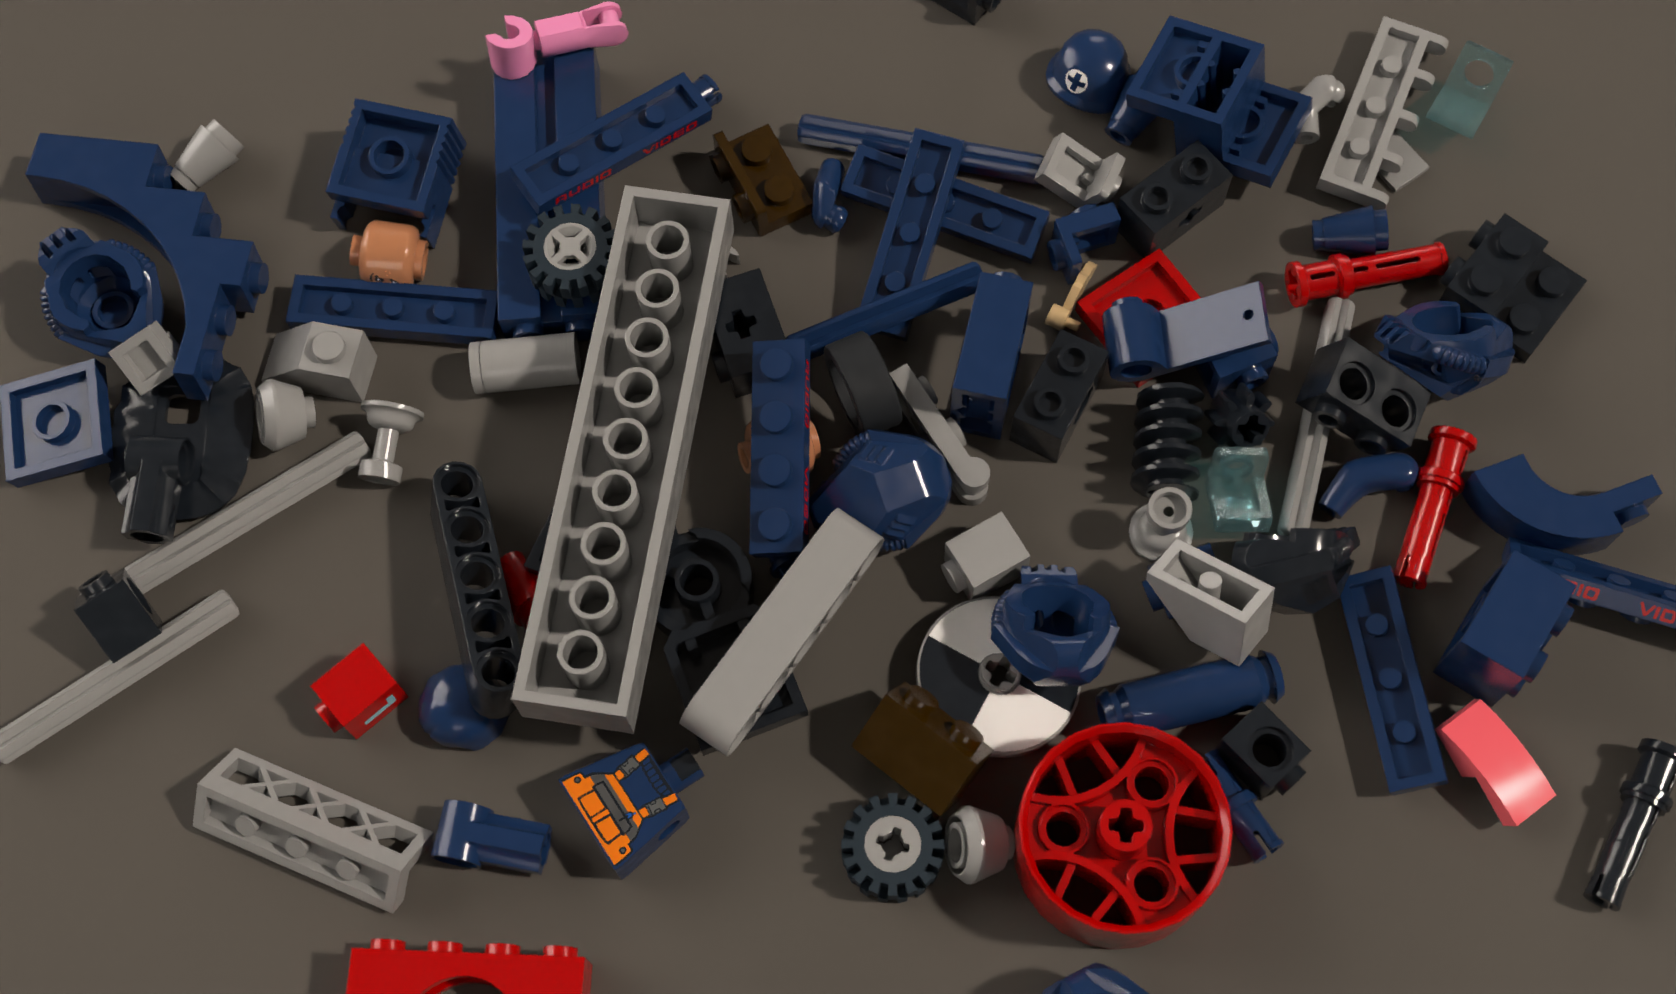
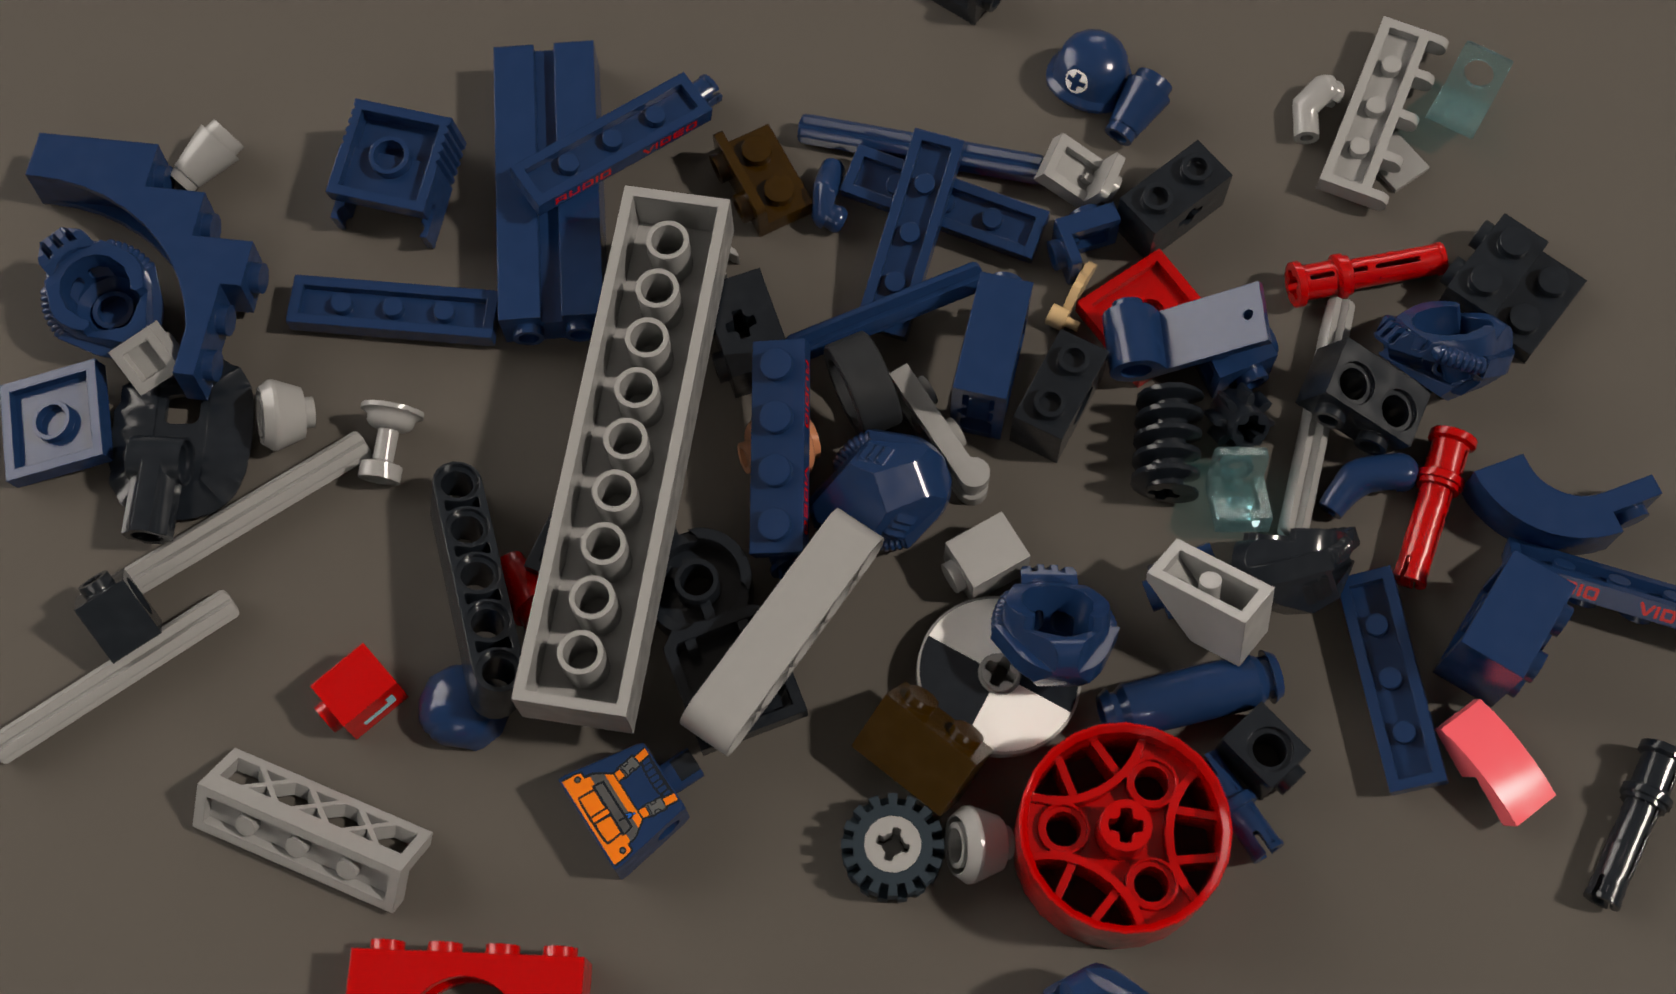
(323, 360): light grey slope -> none
(389, 253): nougat head -> none
(477, 836): dark blue piece -> none
(525, 363): light grey pin -> none
(553, 36): bright pink piece -> none
(563, 238): black wheel -> none
(1161, 523): light grey piece -> none
(1219, 96): dark blue bracket -> none
(1352, 232): dark blue cone -> none

